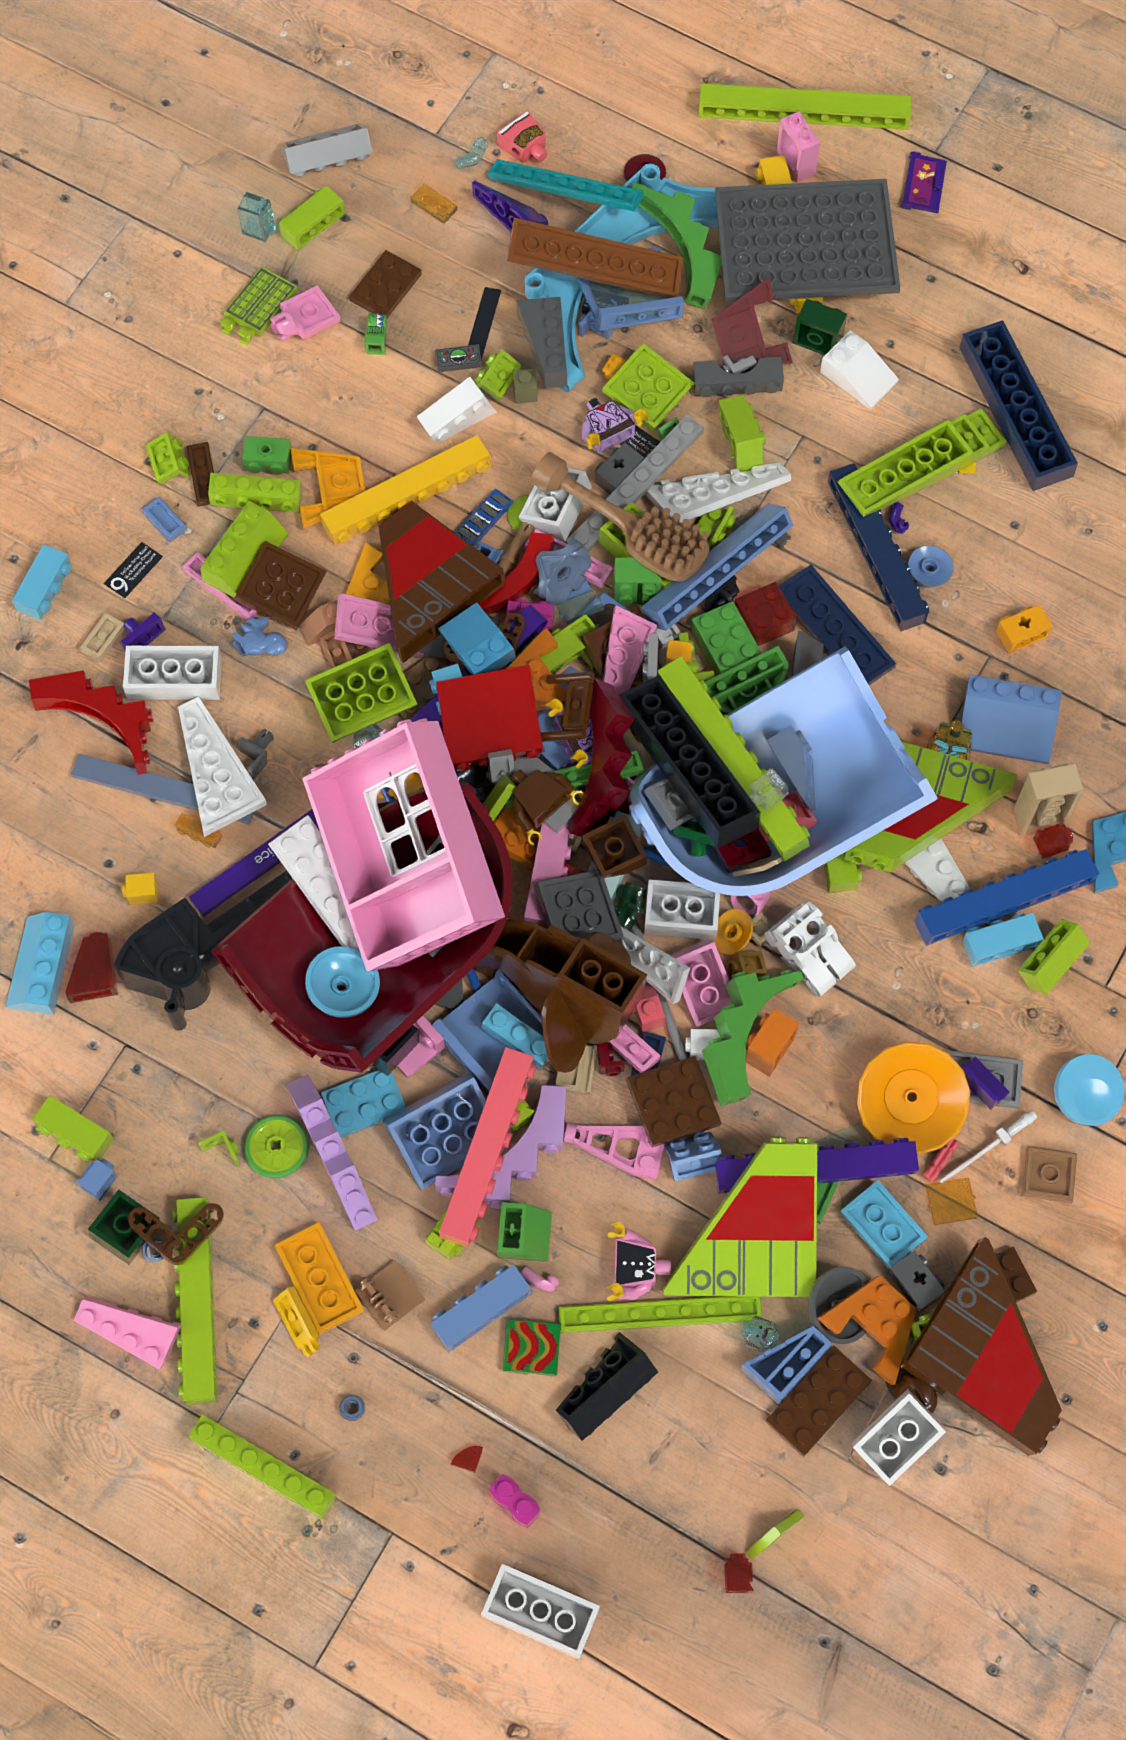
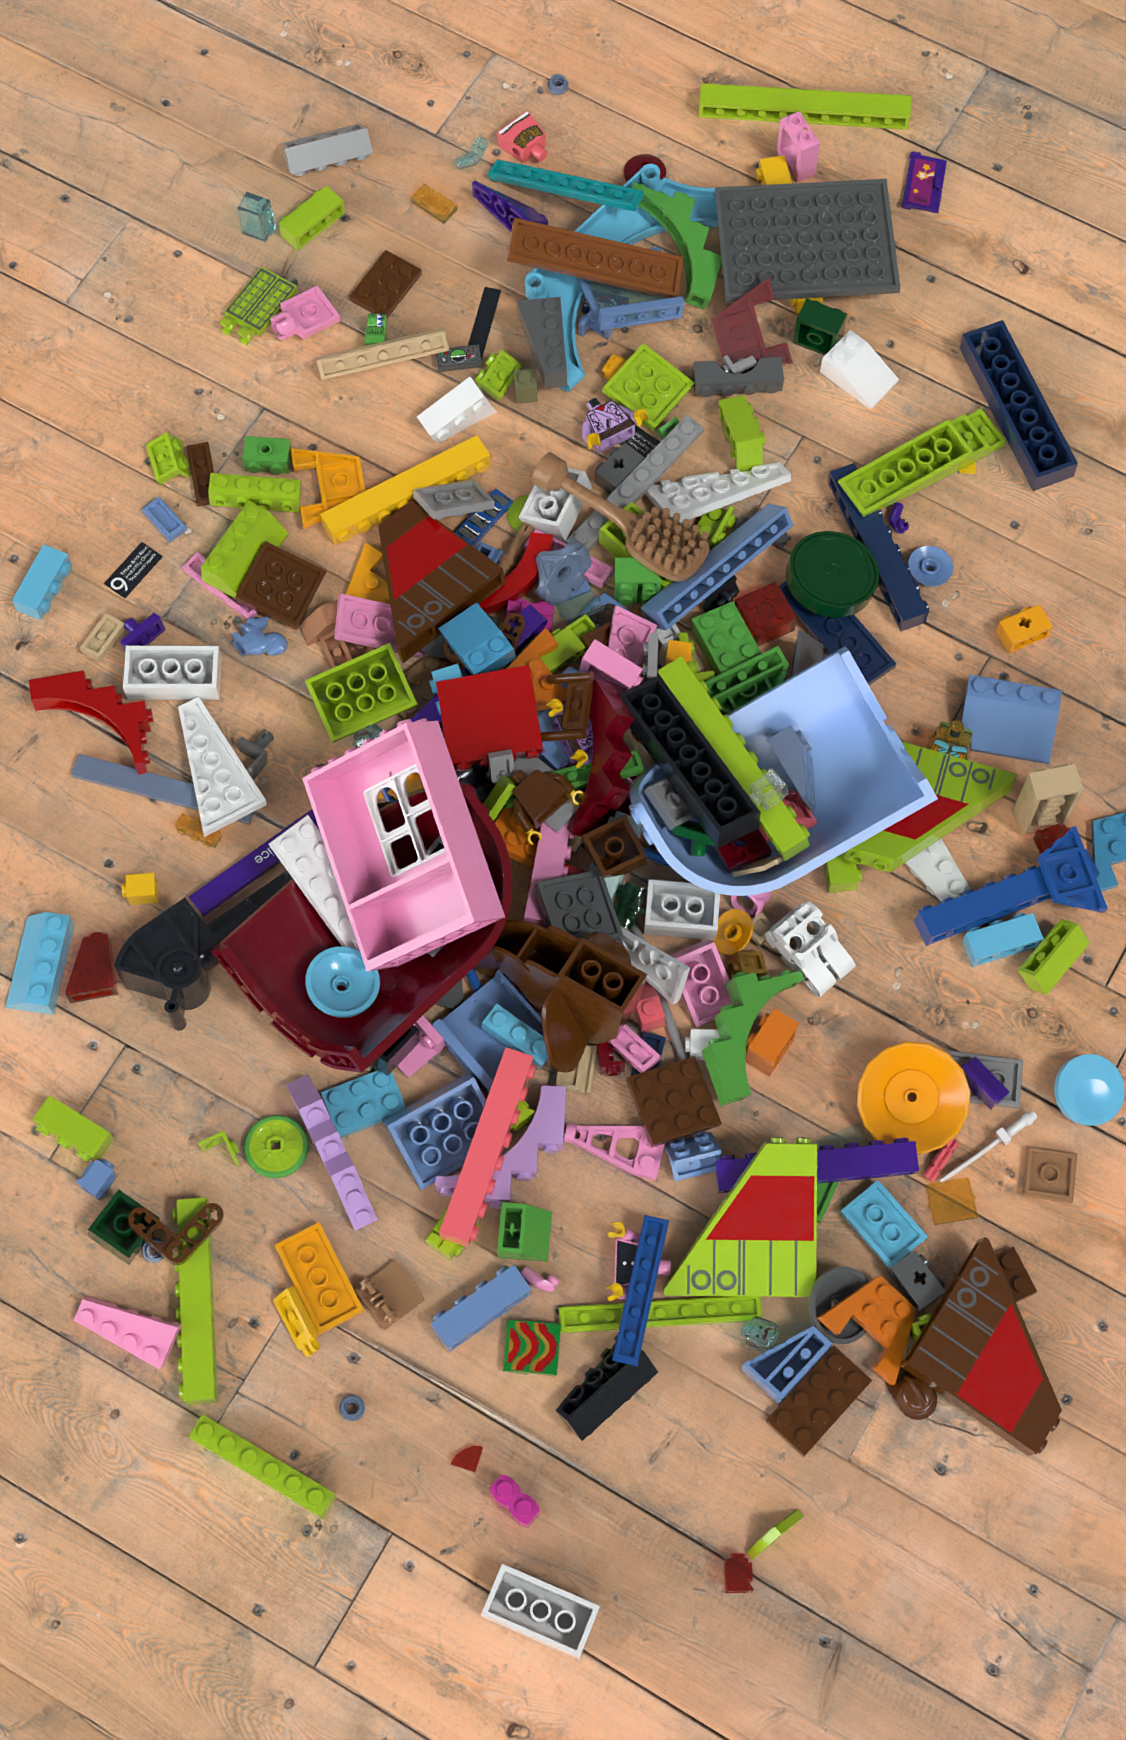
(382, 353): none -> tan tile
(453, 499): none -> light grey plate
(557, 84): none -> sand blue plate
(611, 667): none -> bright pink window
(640, 1290): none -> blue tile
(832, 574): none -> dark green brick
(898, 1437): white brick -> none
(1071, 874): none -> blue wing

